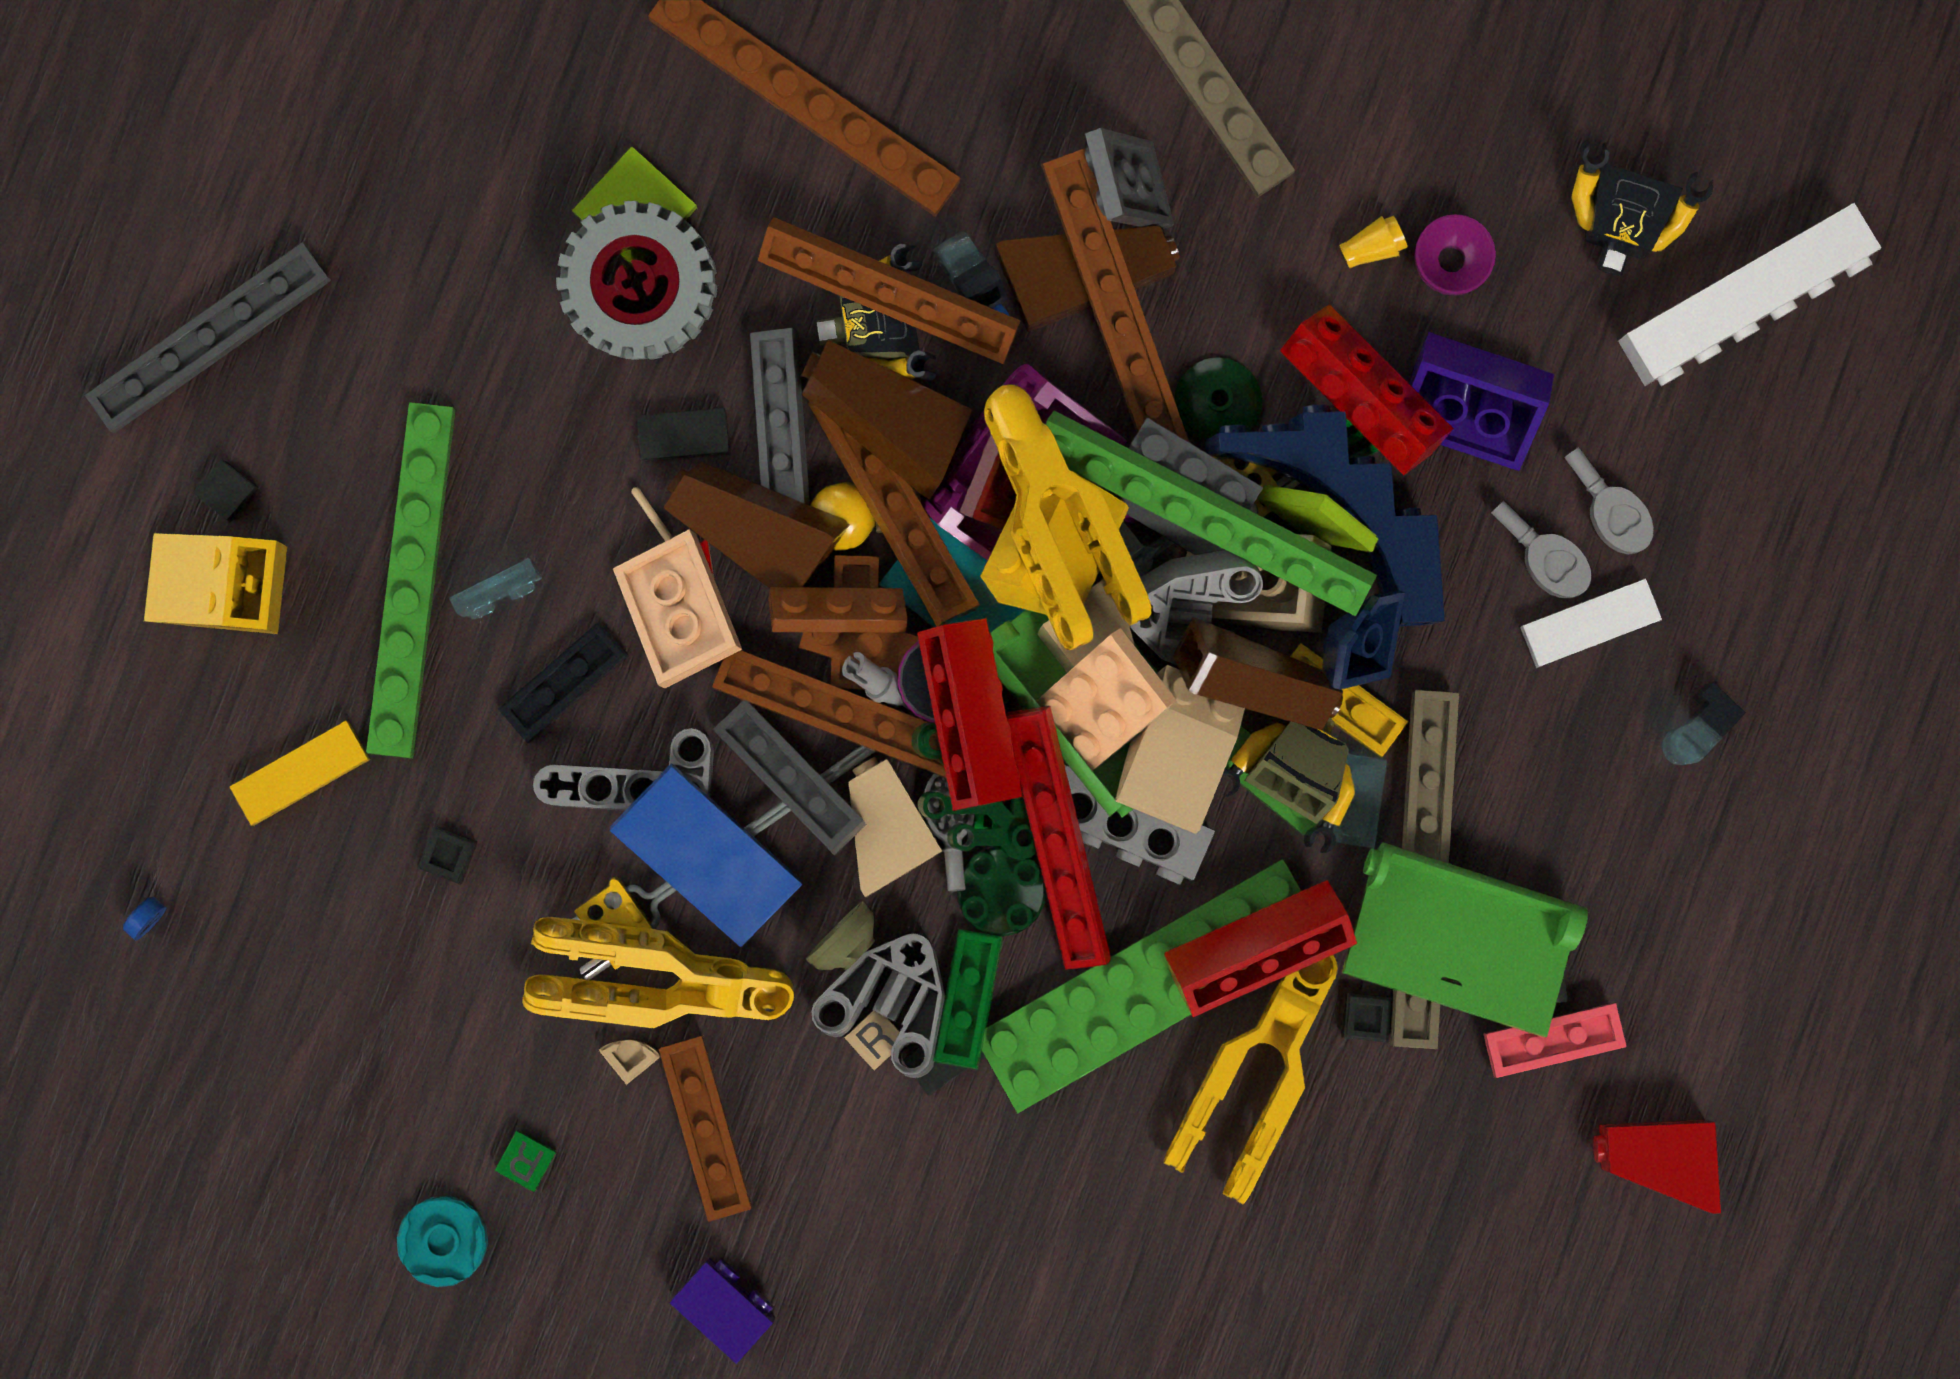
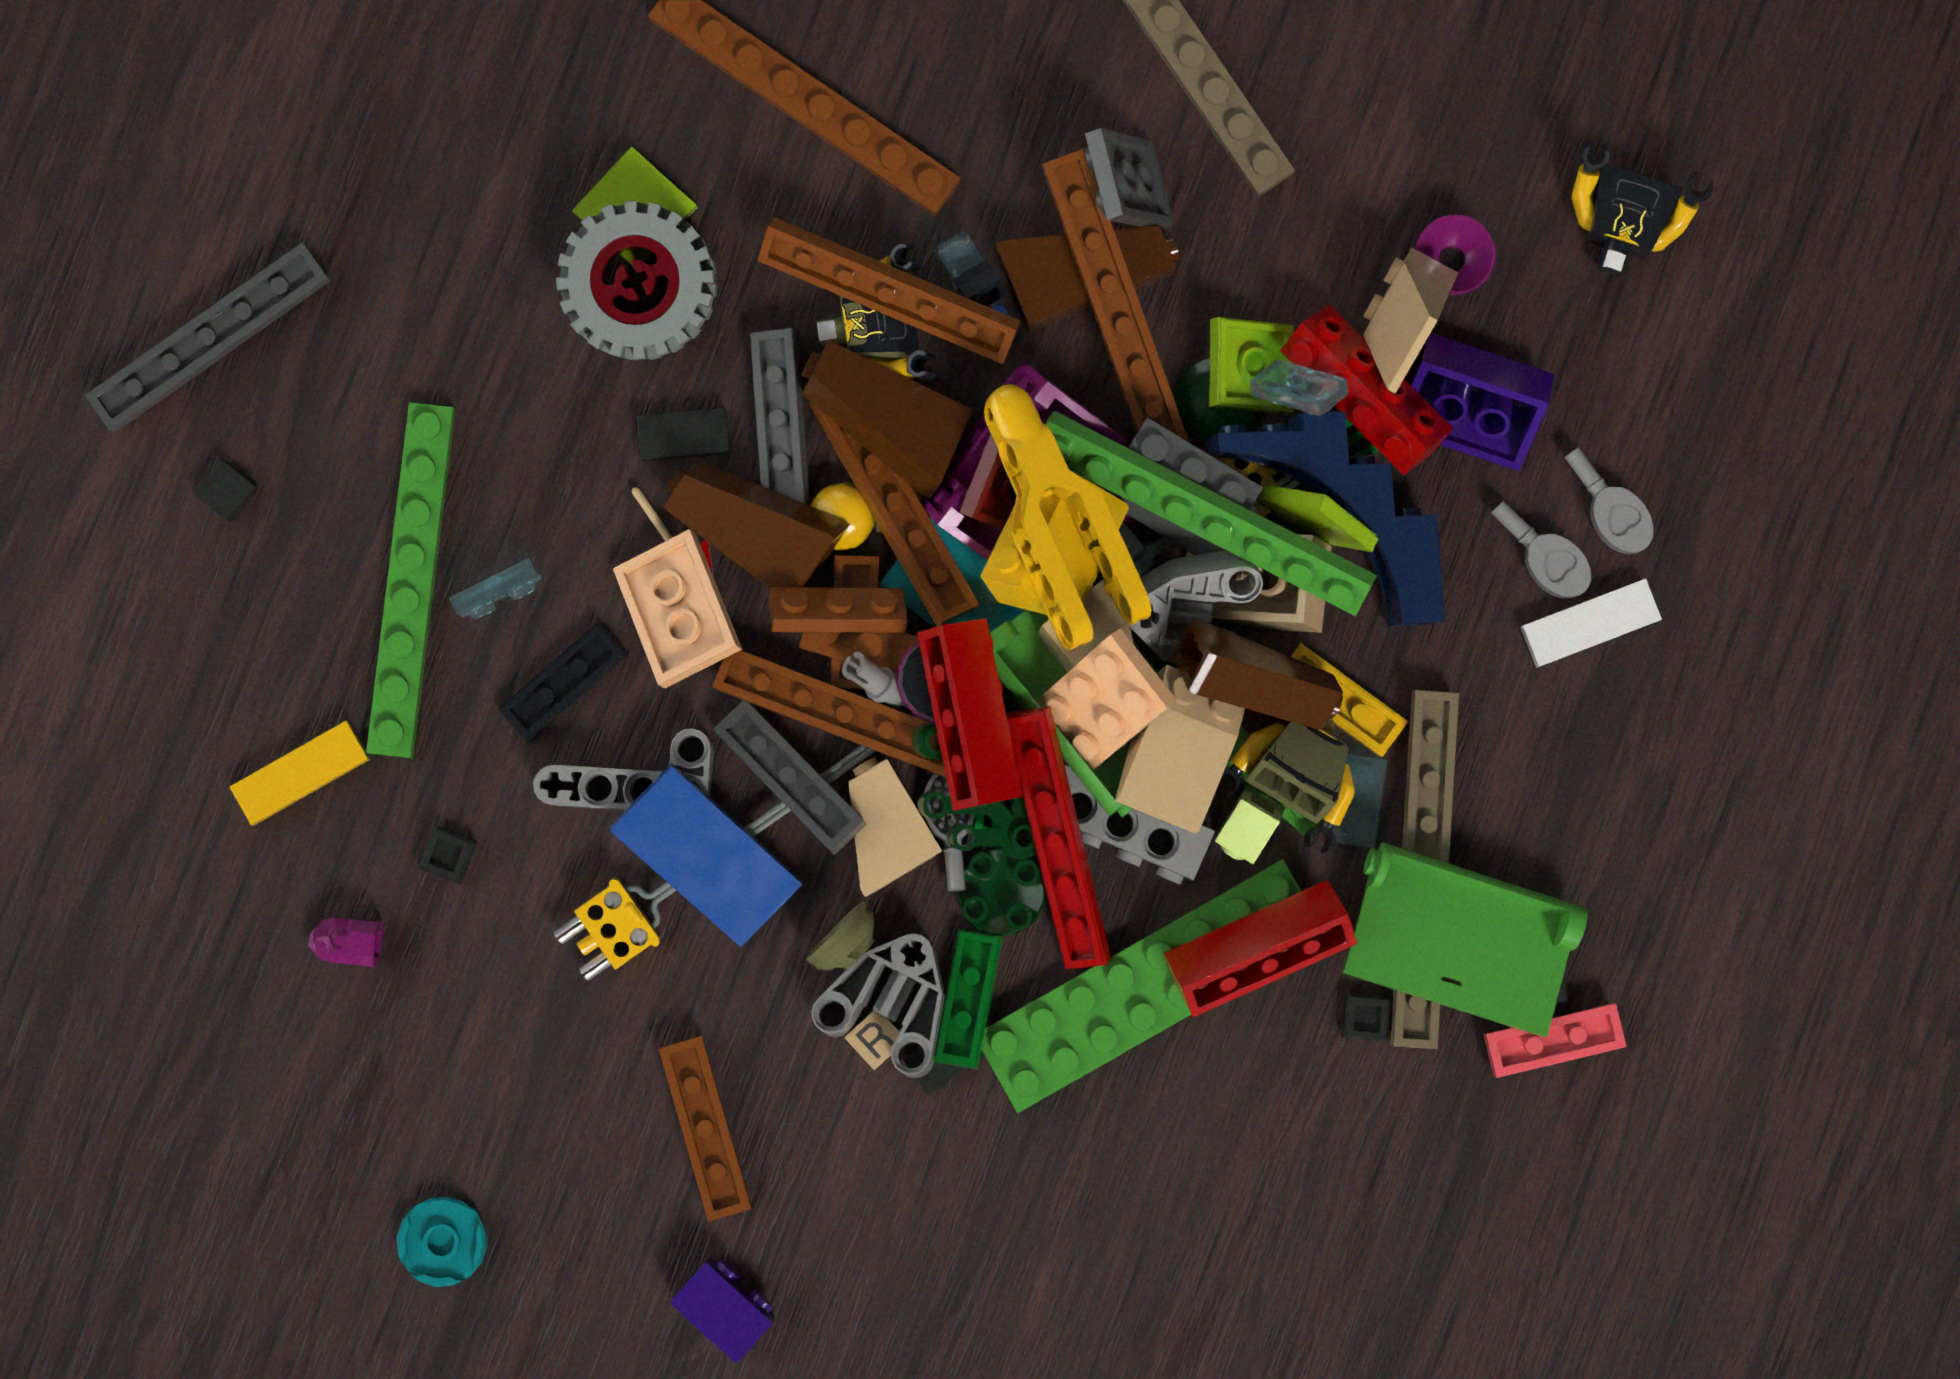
(144, 918): blue tile -> none
(216, 582): yellow slope -> none
(347, 941): none -> magenta rock
(525, 1160): green tile -> none
(629, 1057): tan tile -> none
(705, 984): yellow piece -> none
(1237, 355): none -> lime tile
(1249, 825): none -> yellowish green brick
(1284, 1027): yellow piece -> none
(1299, 387): none -> clear light blue plate
(1363, 645): dark blue slope -> none
(1374, 243): yellow cone -> none
(1406, 313): none -> tan slope
(1664, 1157): red slope -> none
(1703, 728): leg -> none
(1750, 294): white brick -> none

